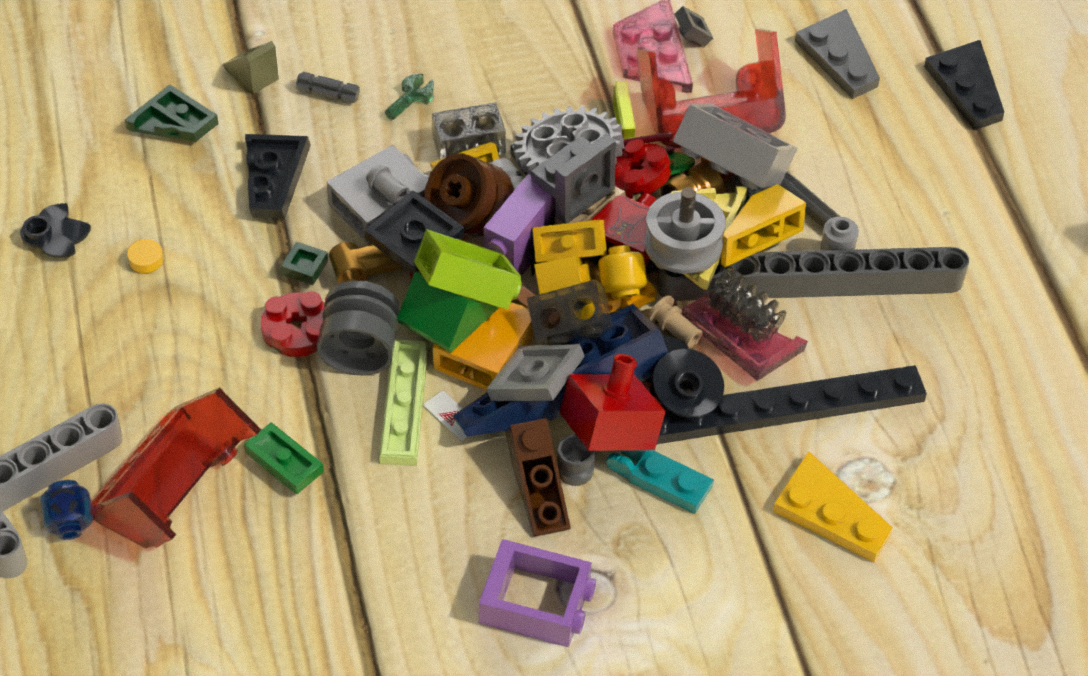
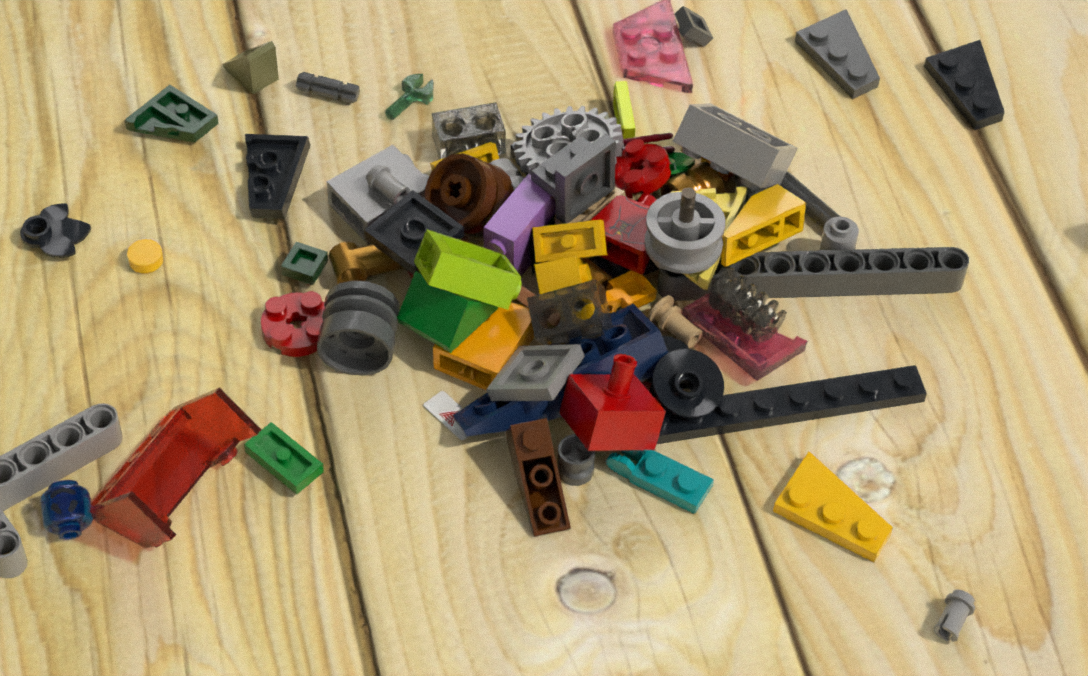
(404, 403): yellowish green tile -> none
(530, 621): medium lavender window -> none
(622, 272): yellow head -> none
(756, 101): clear red windscreen -> none
(958, 607): none -> light grey pin

